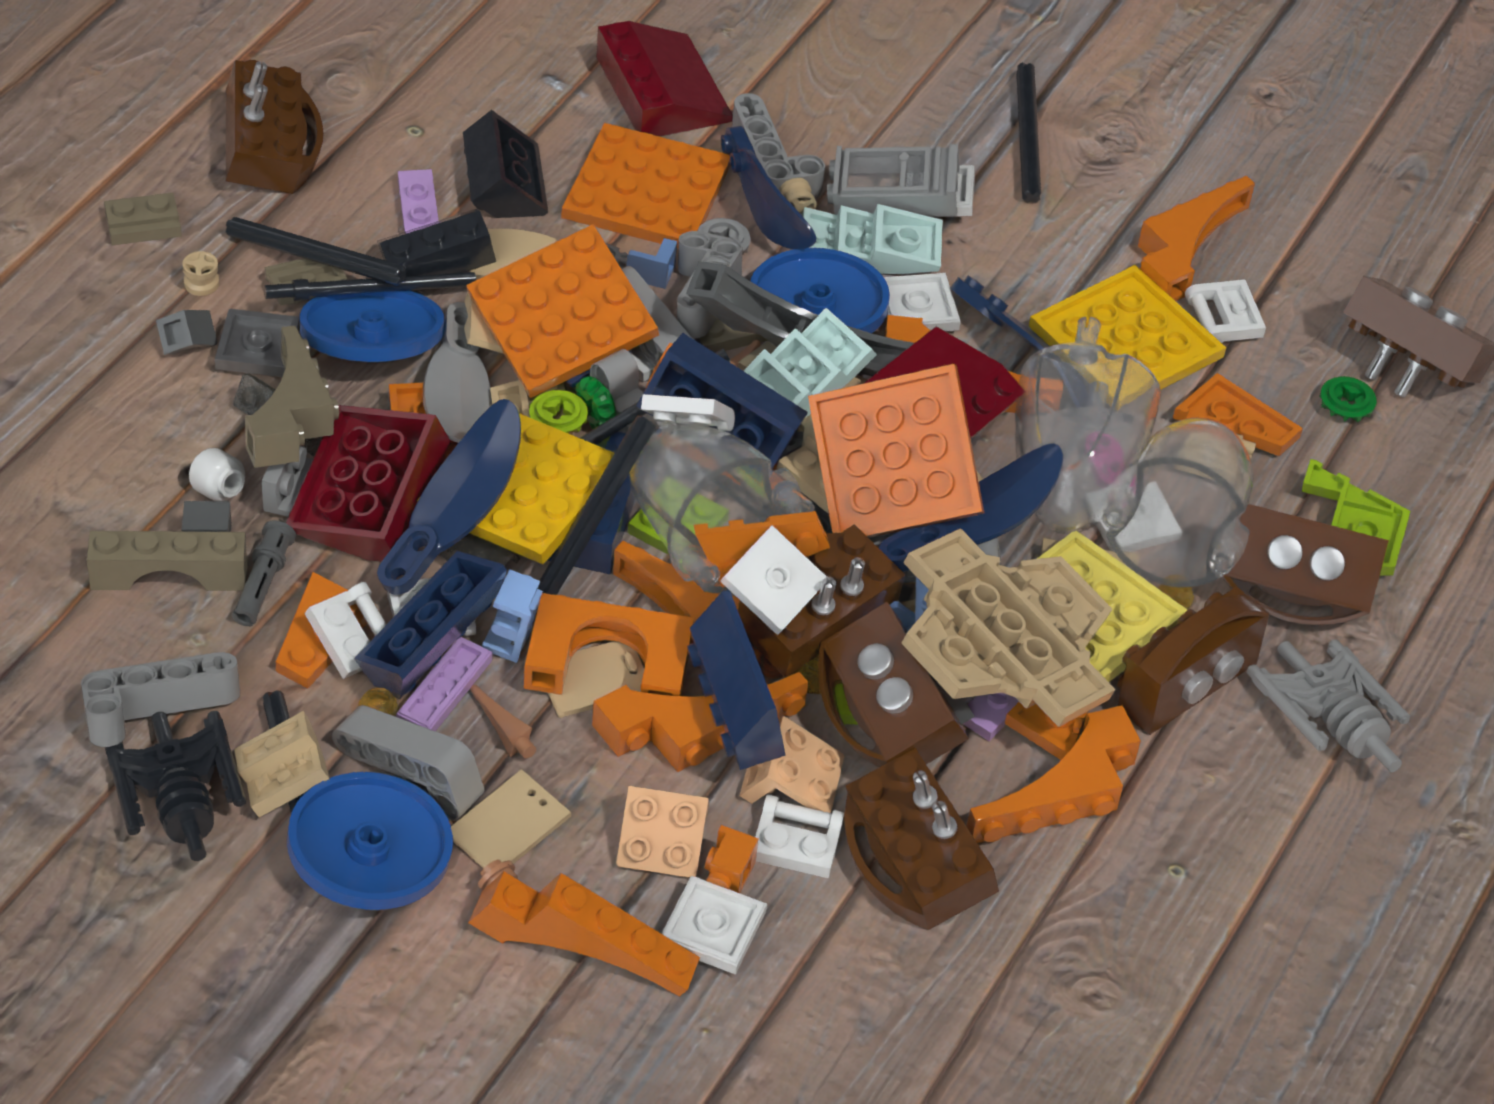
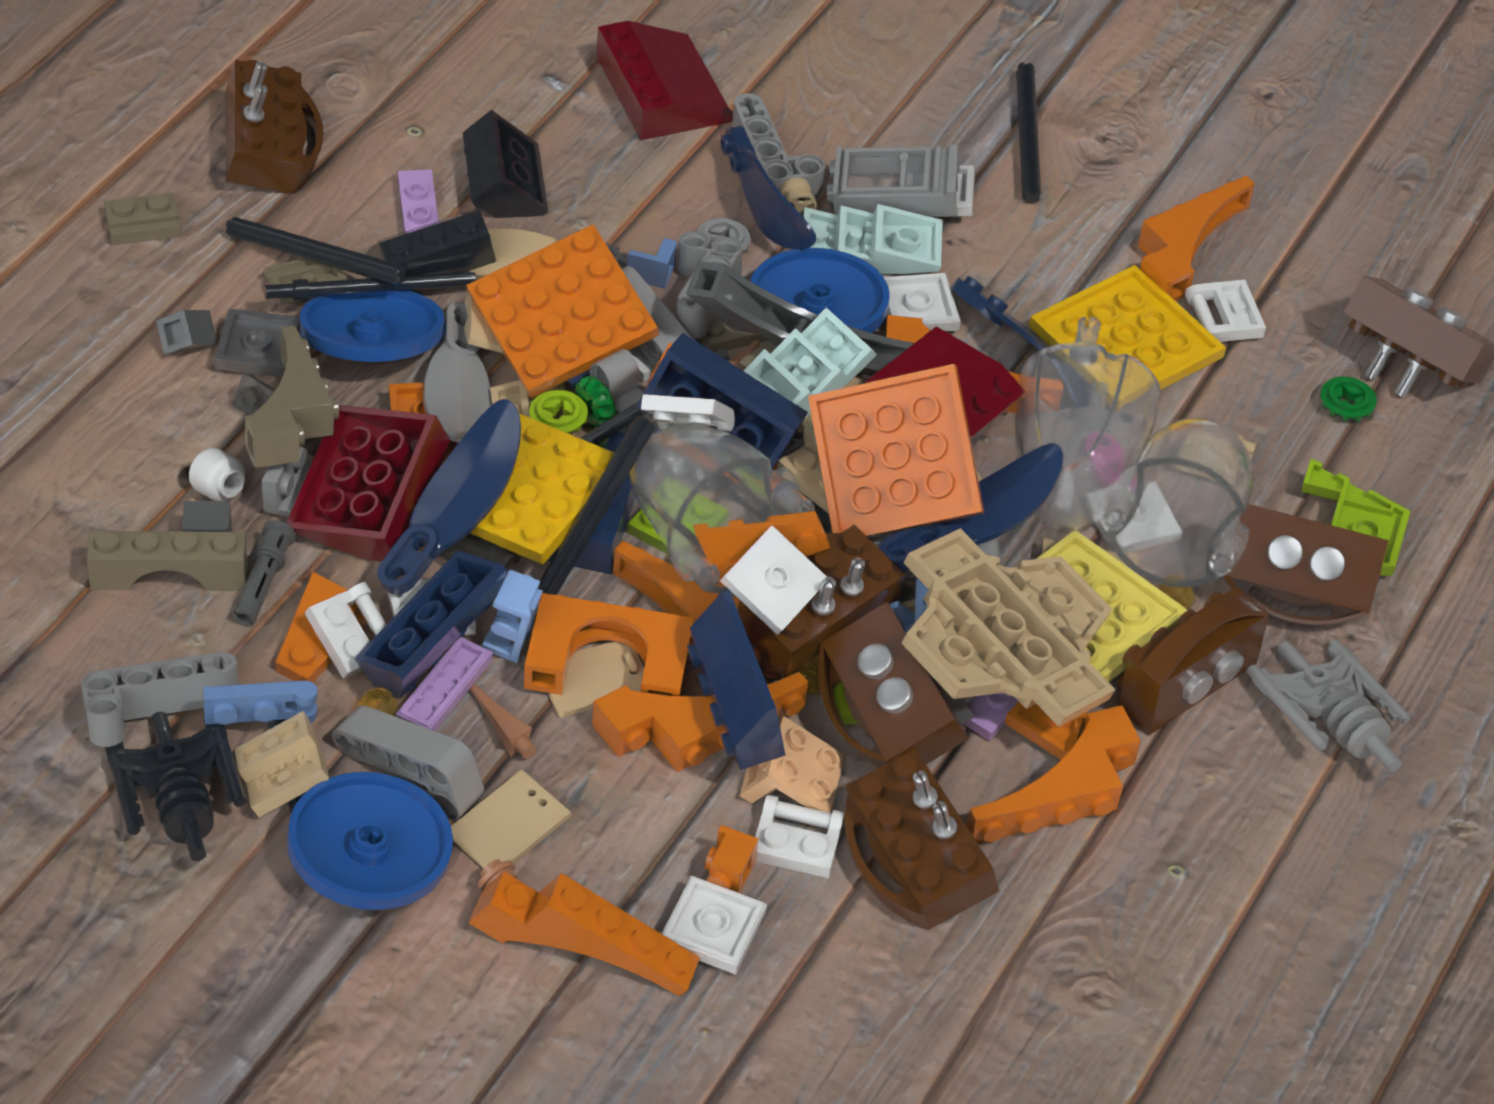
(200, 273): tan wheel -> none
(259, 702): none -> medium blue plate
(645, 185): orange plate -> none
(662, 832): light nougat bracket -> none
(1241, 412): orange wing -> none

